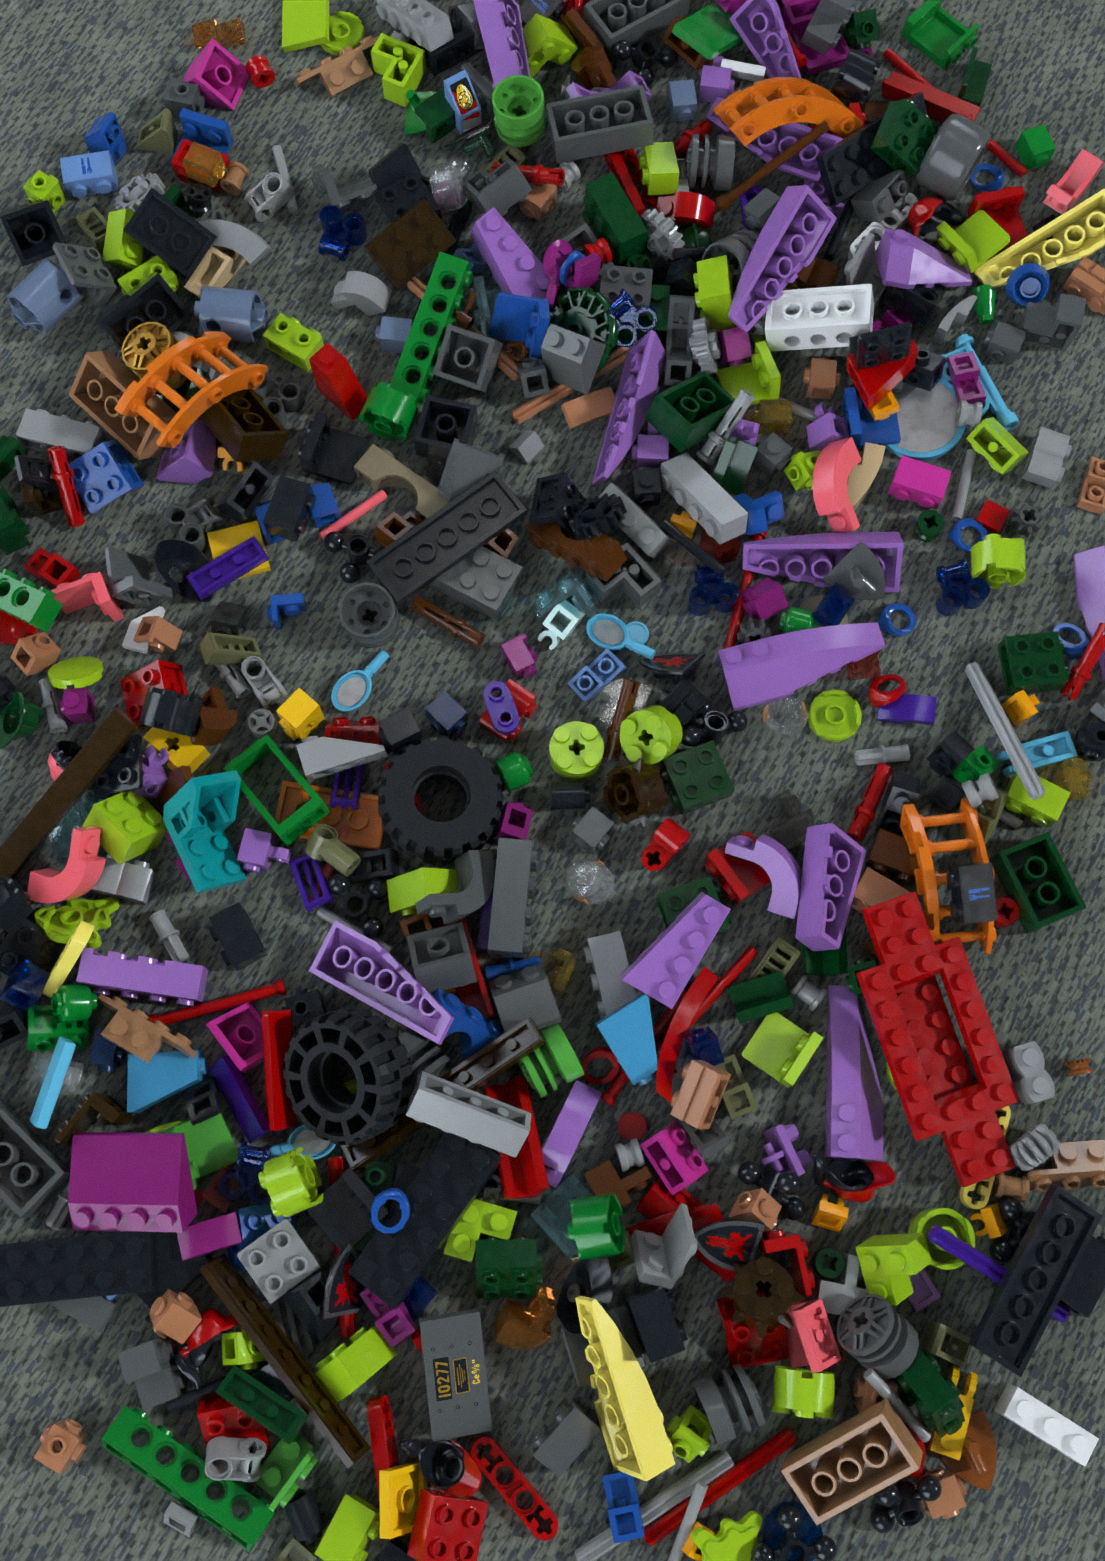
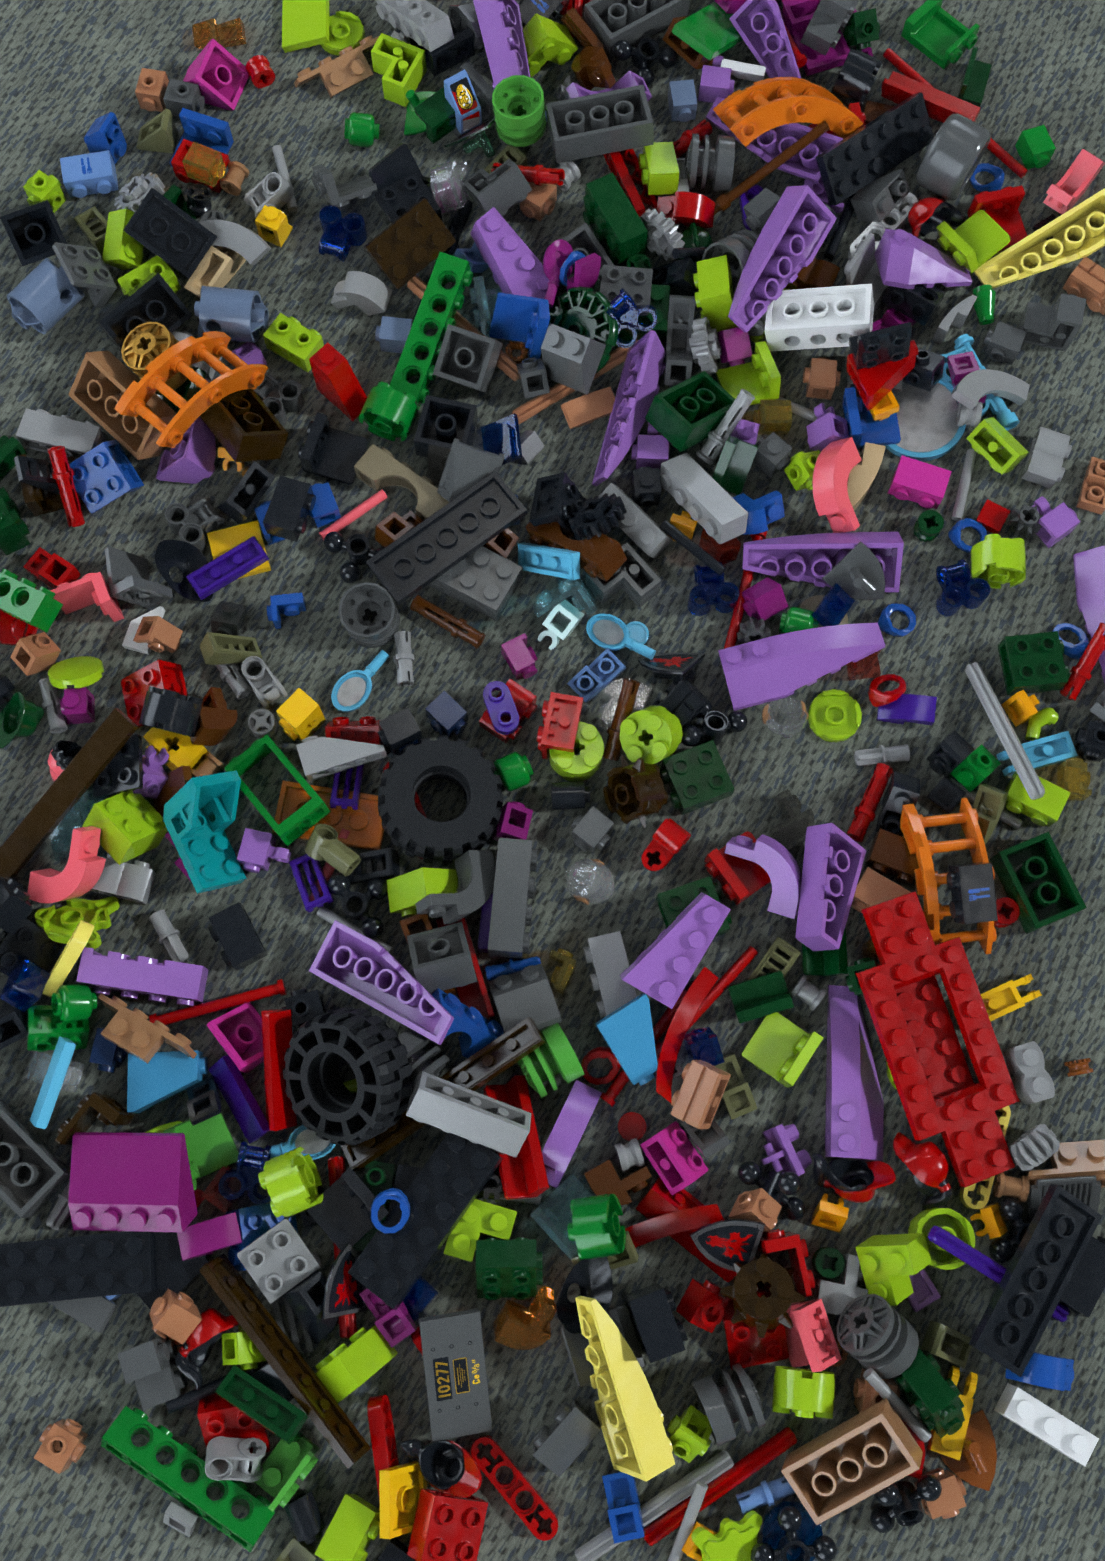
(151, 89): none -> nougat brick
(209, 766): none -> medium nougat bush
(250, 354): none -> medium lavender slope
(275, 220): none -> yellow brick
(361, 129): none -> green head
(404, 658): none -> light grey pin
(463, 317): reddish brown hand -> none
(503, 438): none -> clear blue piece
(549, 560): none -> medium azure tile
(560, 723): none -> red bracket
(600, 248): red wheel -> none
(664, 1257): light grey bracket -> none
(703, 1305): none -> red brick
(764, 1494): none -> medium blue pin
(904, 136): dark green brick -> none
(927, 1167): none -> red hair
(980, 790): light grey wheel -> none
(989, 381): none -> light grey tile
(1006, 997): none -> yellow hinge
(1028, 284): blue hat -> none
(1043, 717): none -> lime arm
(1047, 1372): none -> blue brick
(1056, 522): none -> medium lavender brick
(1082, 1187): none -> dark grey window

